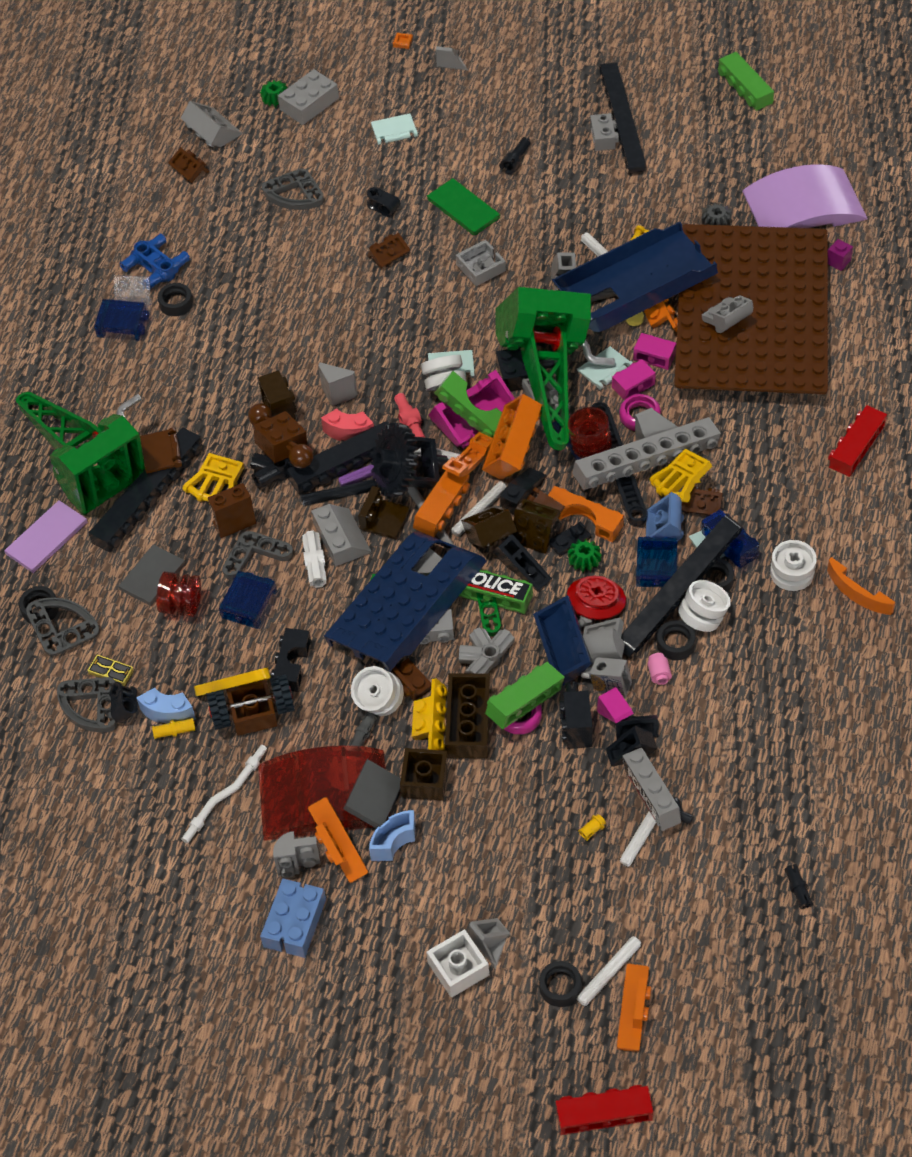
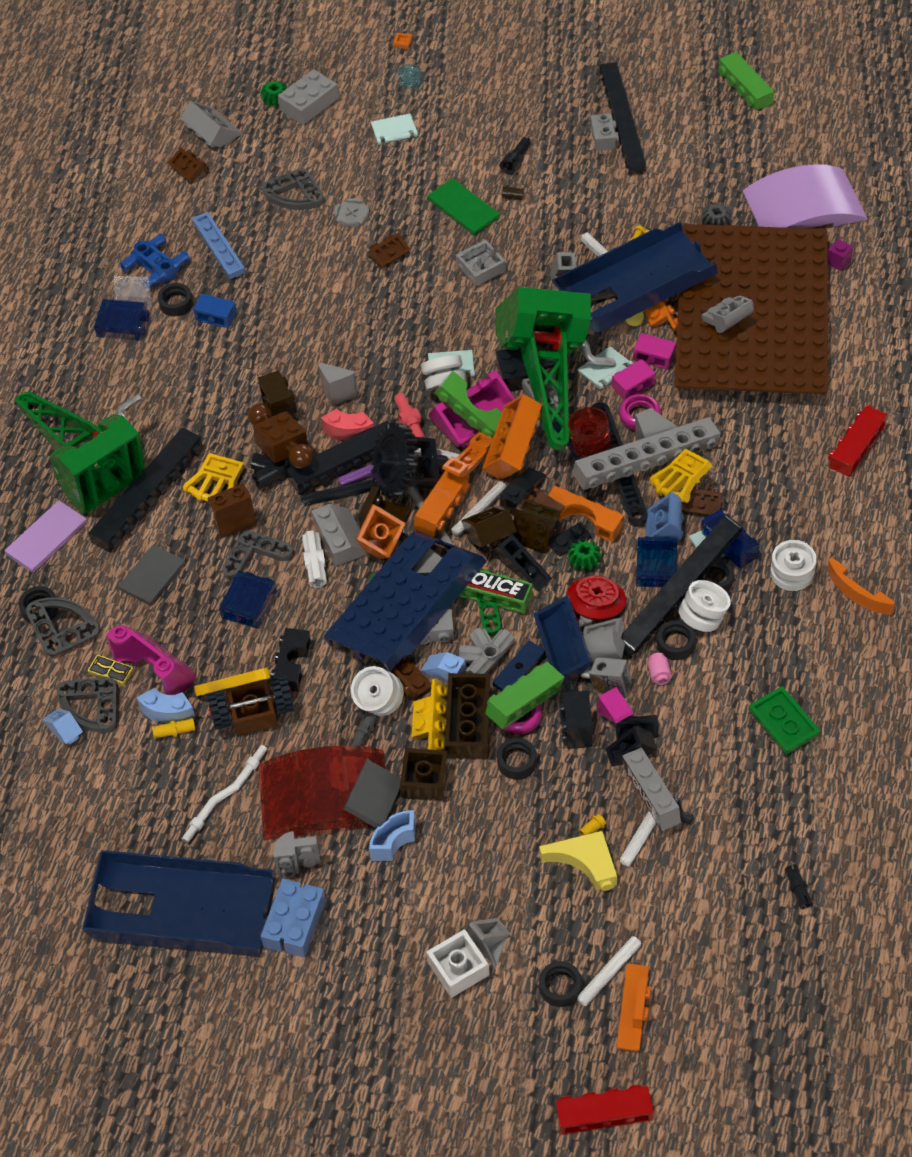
(63, 726): none -> light blue slope
(123, 702): black piece -> none
(132, 646): none -> dark pink windscreen
(161, 450): reddish brown piece -> none
(178, 594): clear red wheel -> none
(181, 892): none -> dark blue piece
(215, 311): none -> blue brick
(218, 245): none -> medium blue plate
(336, 840): orange bracket -> none
(351, 212): none -> light grey tile
(379, 532): none -> orange slope
(383, 203): black piece -> none
(409, 76): none -> clear light blue wheel
(443, 663): none -> light blue slope
(449, 58): light grey slope -> none
(511, 192): none -> dark brown pin
(516, 773): none -> black tyre
(525, 659): none -> dark blue tile
(587, 854): none -> light yellow arch
(784, 720): none -> green plate

